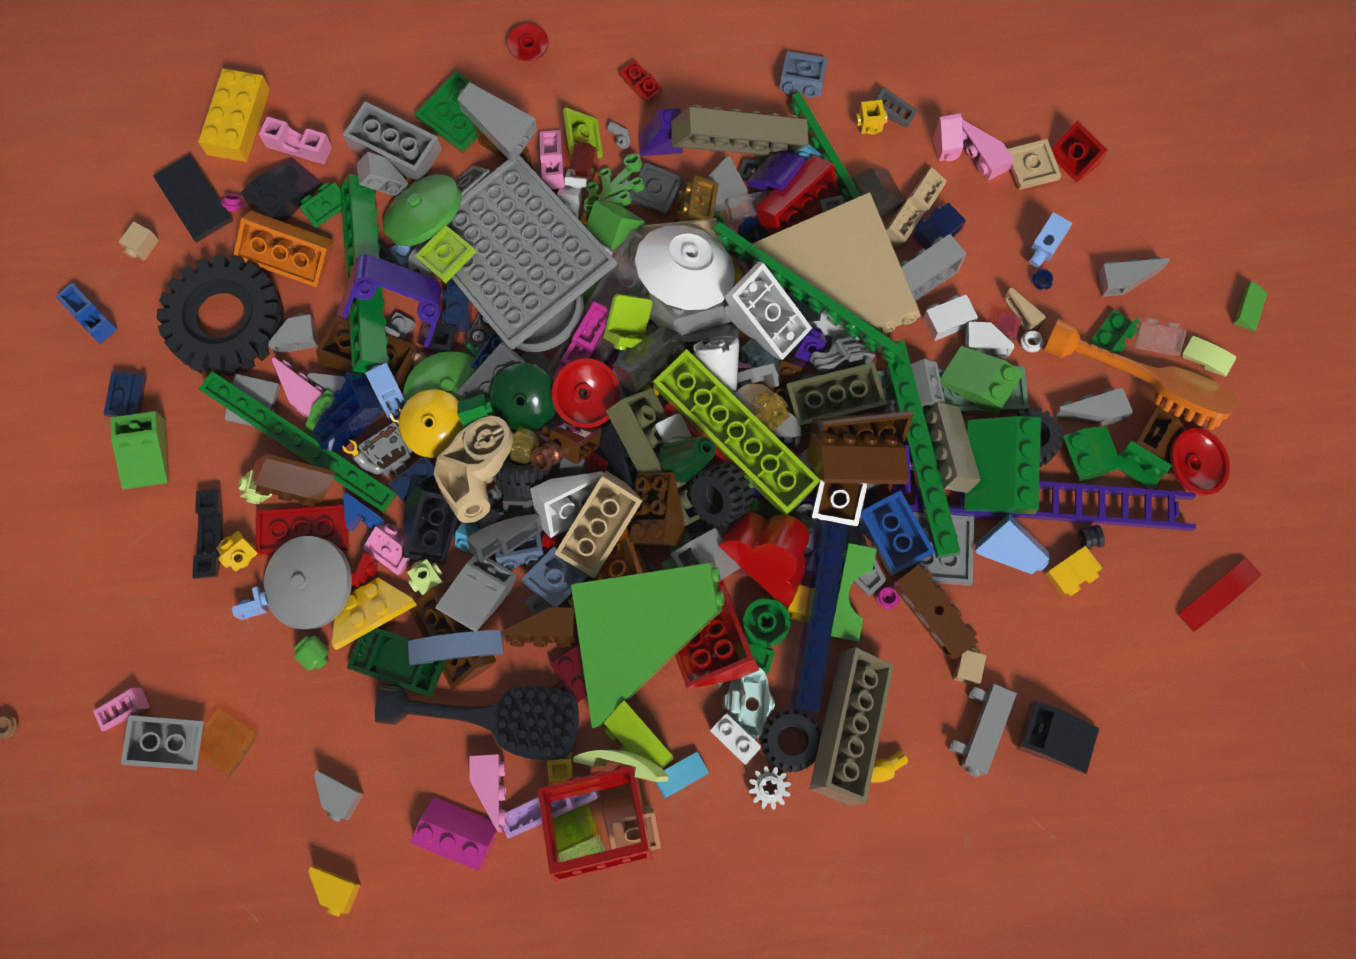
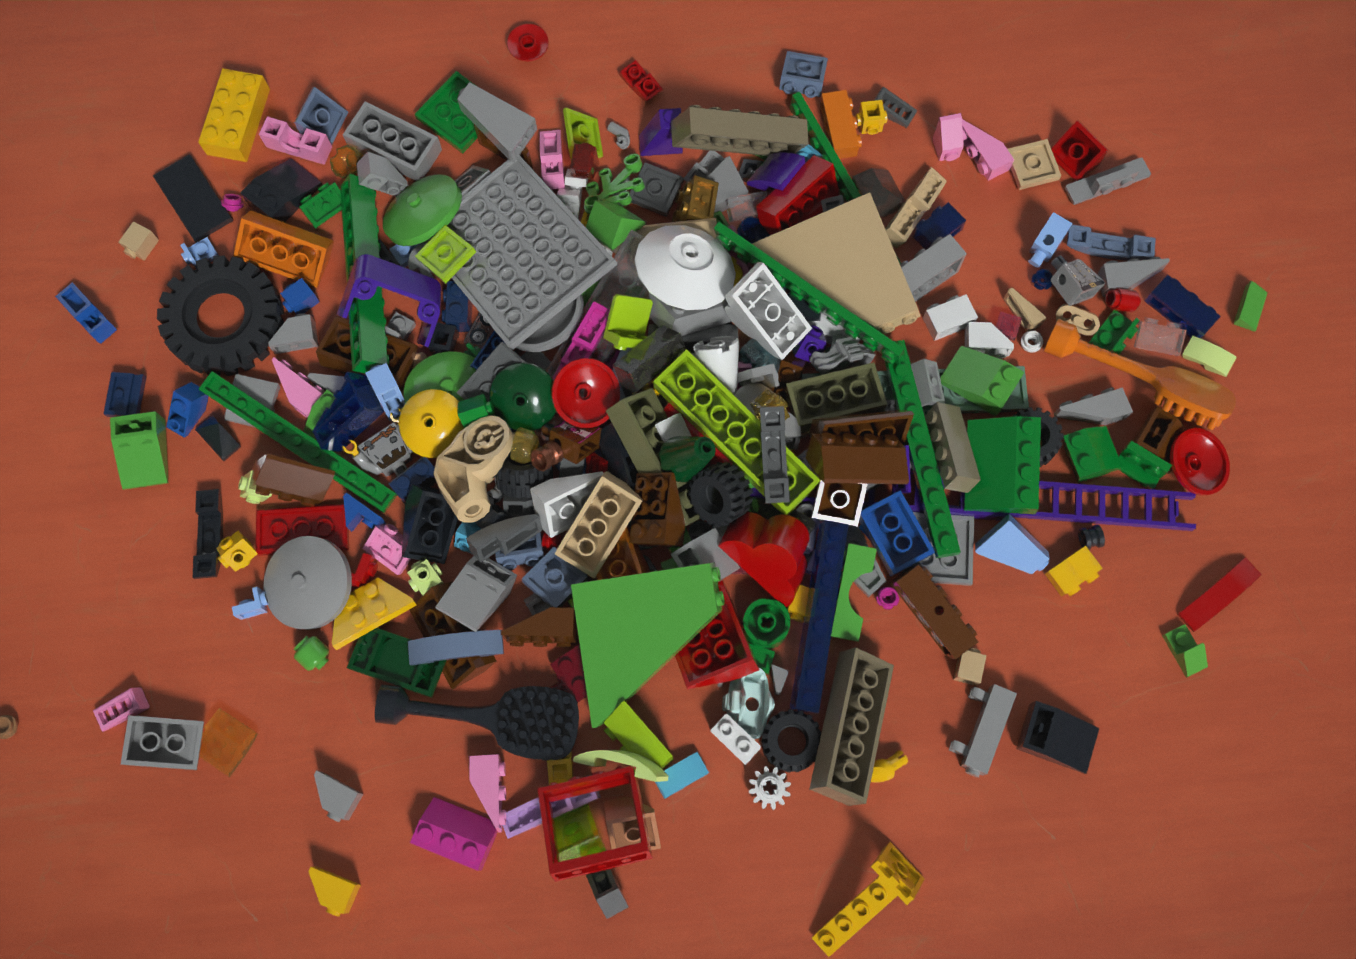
(186, 409): none -> blue slope
(198, 251): none -> light blue bracket
(218, 438): none -> black slope
(299, 297): none -> blue brick
(321, 115): none -> sand blue slope
(345, 161): none -> clear yellow hair
(607, 892): none -> dark grey slope
(705, 167): none -> light grey slope
(774, 454): none -> dark grey slope
(778, 677): none -> light grey slope
(840, 123): none -> orange brick
(895, 879): none -> yellow bracket
(1075, 280): none -> light grey torso
(1078, 317): none -> tan plate
(1107, 181): none -> light grey bracket
(1110, 246): none -> sand blue slope
(1122, 300): none -> red brick
(1182, 307): none -> clear blue brick
(1186, 651): none -> bright green slope

